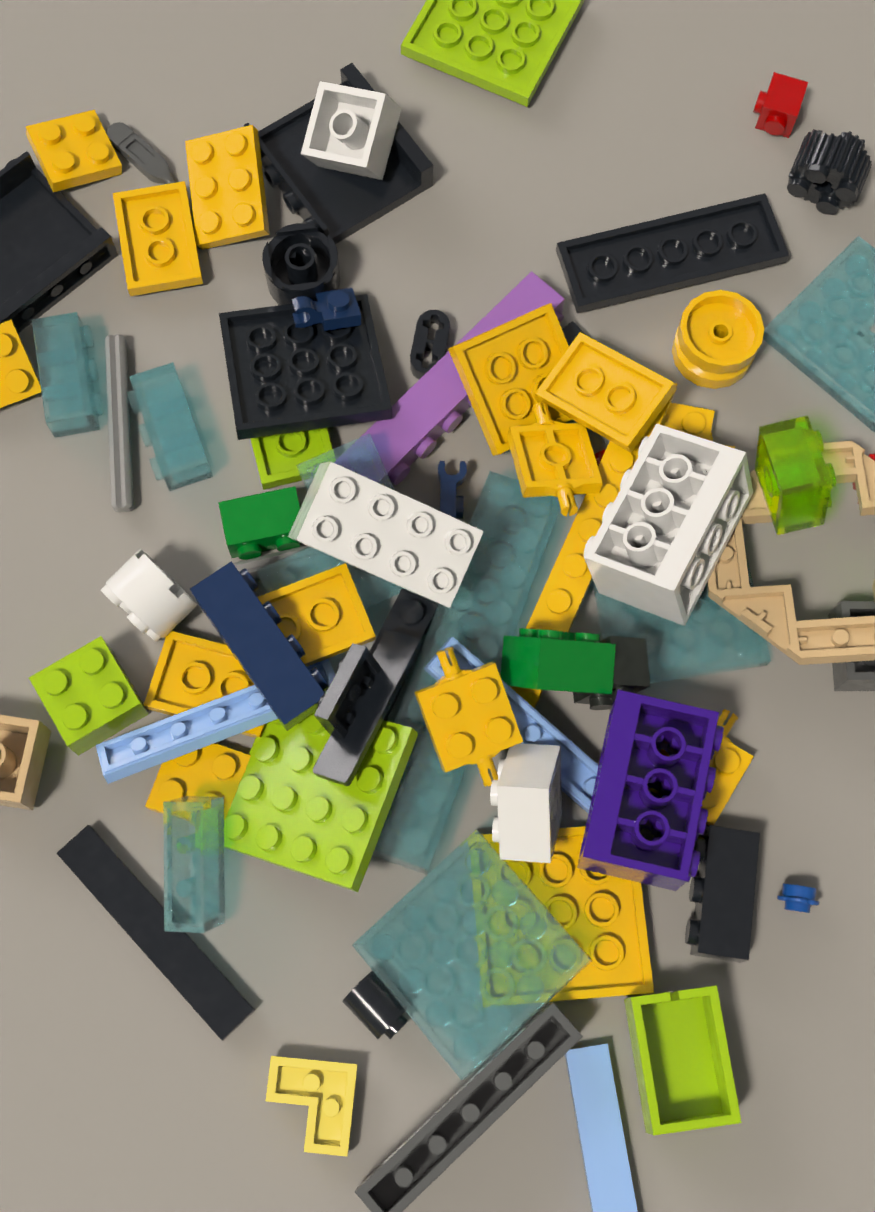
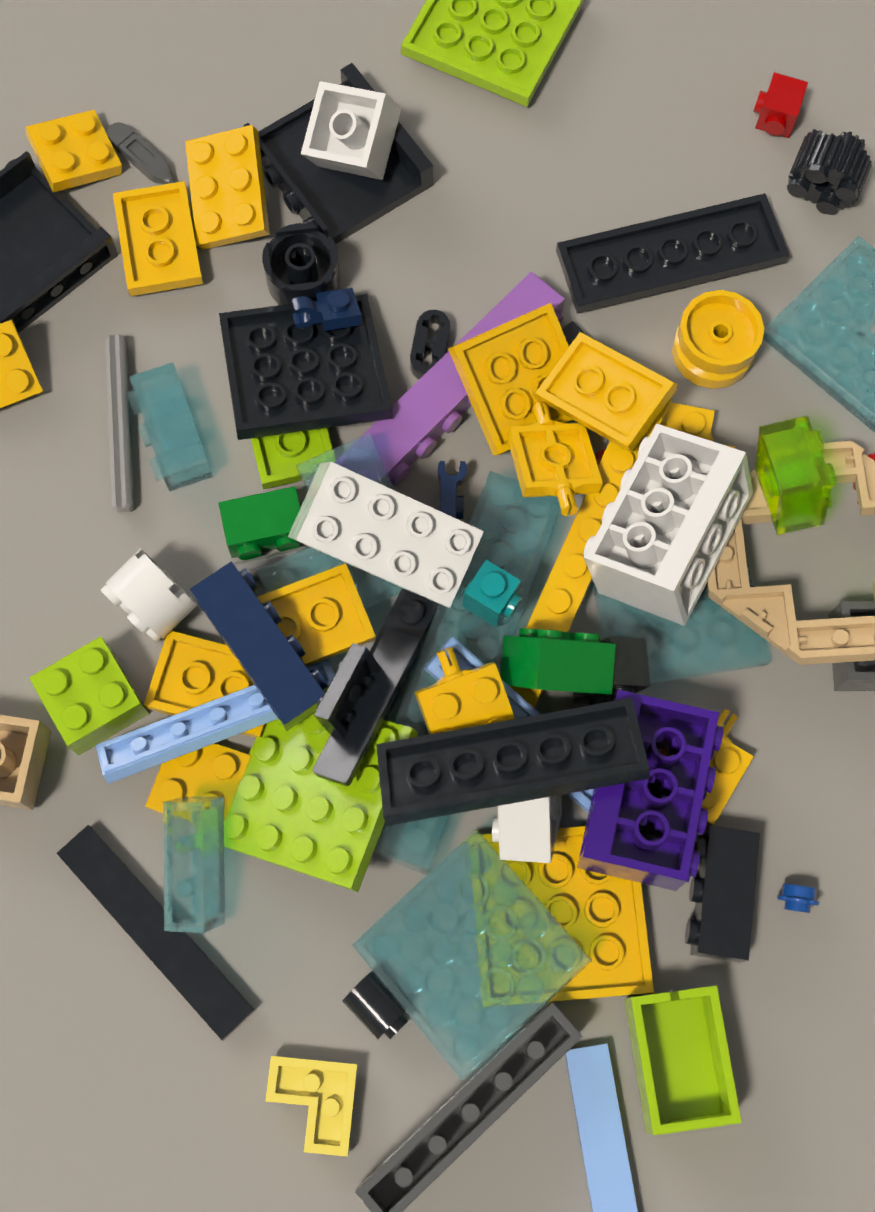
(67, 374): clear light blue brick -> none
(492, 594): none -> teal brick
(511, 761): none -> black plate

